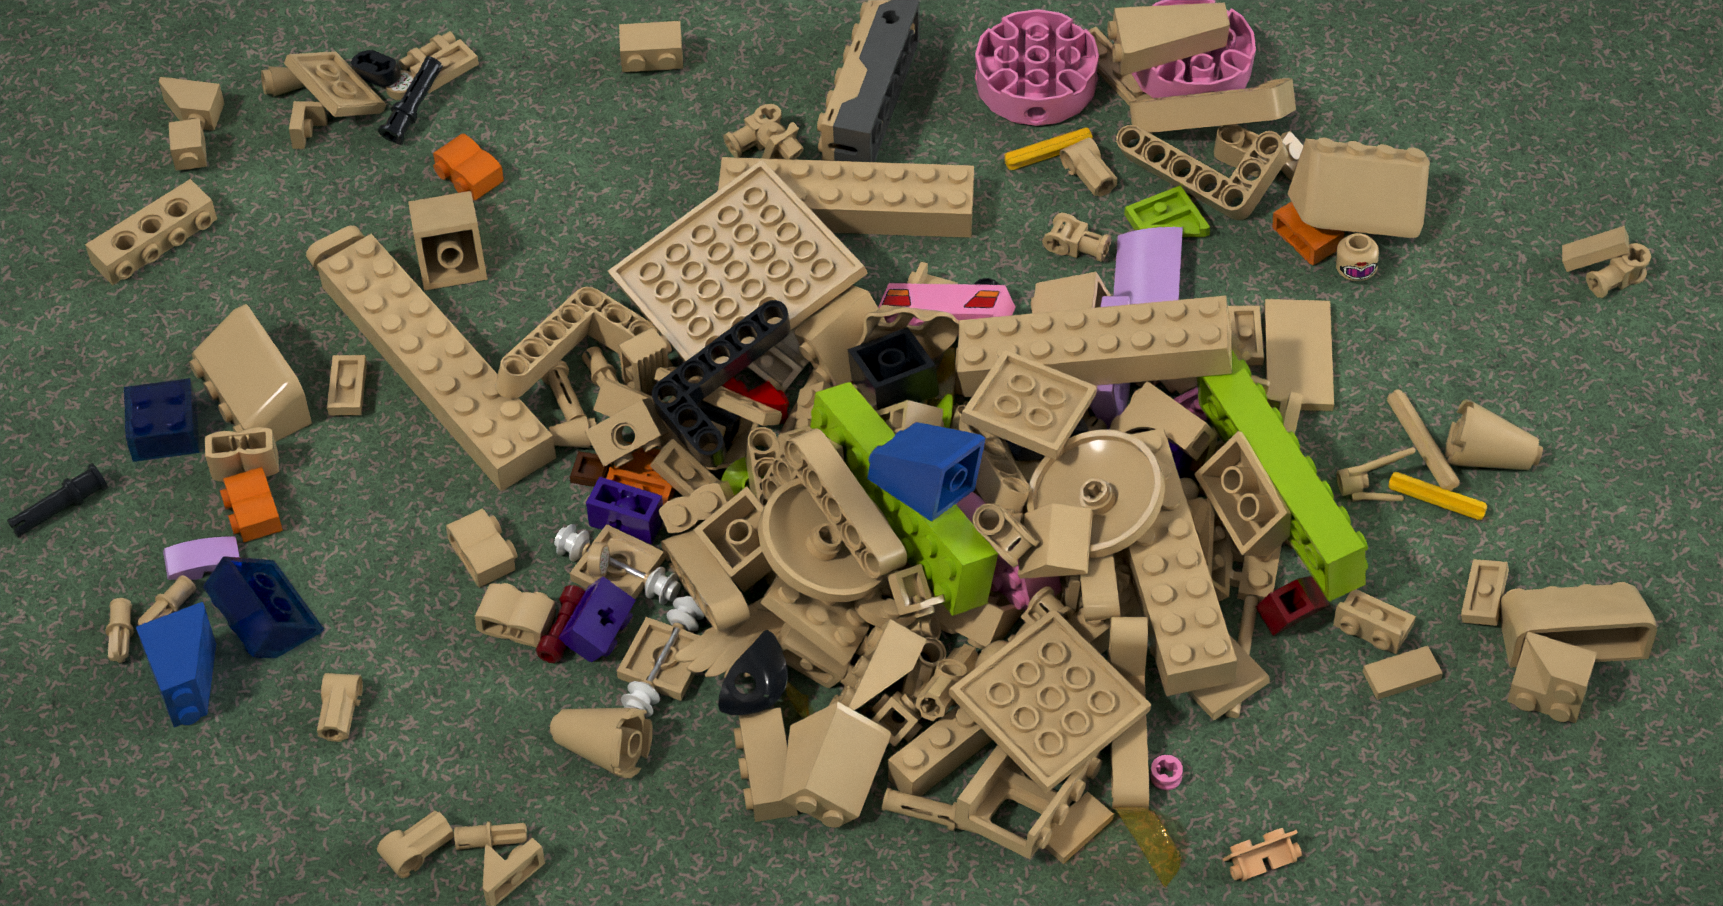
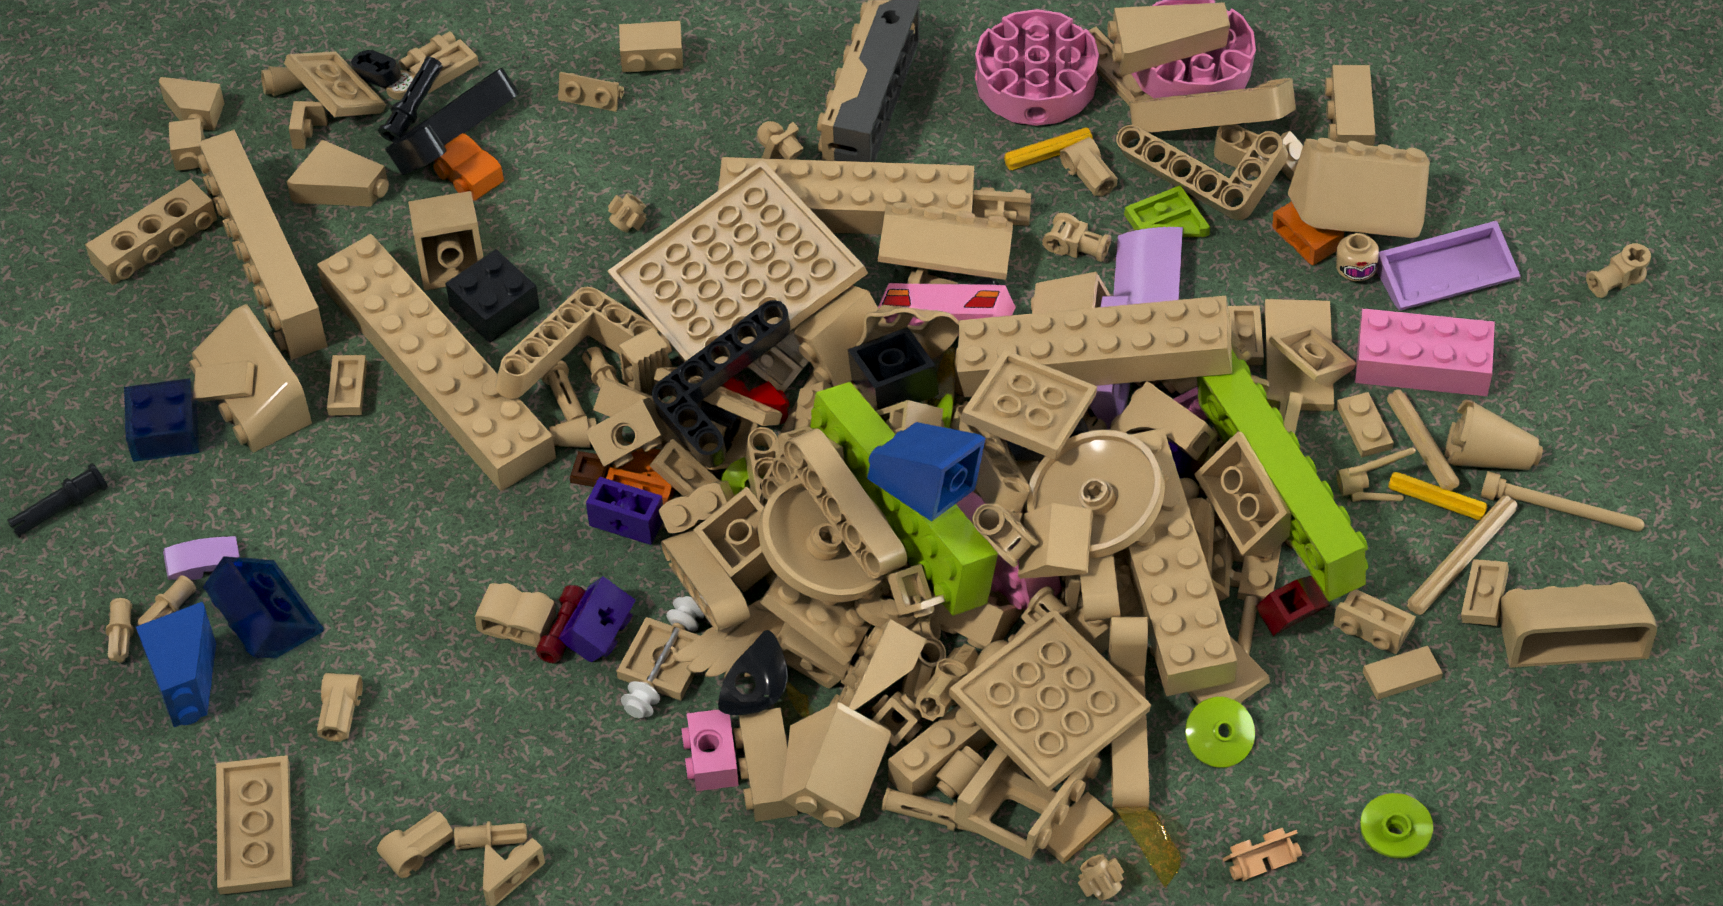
(223, 381): none -> tan tile
(235, 452): tan brick -> none
(252, 505): orange brick -> none
(253, 825): none -> tan plate
(261, 245): none -> tan brick
(333, 244): tan beam -> none
(337, 178): none -> tan slope
(427, 139): none -> black beam
(481, 547): tan brick -> none
(492, 295): none -> black brick
(589, 91): none -> tan hinge
(598, 559): tan tile -> none
(605, 736): tan cone -> none
(627, 212): none -> tan gear
(630, 567): plate -> none
(715, 768): none -> bright pink brick
(747, 136): tan connector -> none
(945, 241): none -> tan slope
(958, 772): none -> tan brick
(1010, 205): none -> tan hips
(1101, 877): none -> tan gear
(1163, 781): bright pink bush -> none
(1203, 733): none -> lime dish
(1314, 354): none -> tan slope
(1350, 104): none -> tan brick
(1365, 424): none -> tan plate
(1398, 812): none -> lime dish
(1425, 352): none -> bright pink brick
(1446, 266): none -> lavender slope
(1462, 555): none -> tan axle
(1497, 487): none -> tan piece
(1551, 677): tan slope -> none
(1595, 248): tan tile -> none

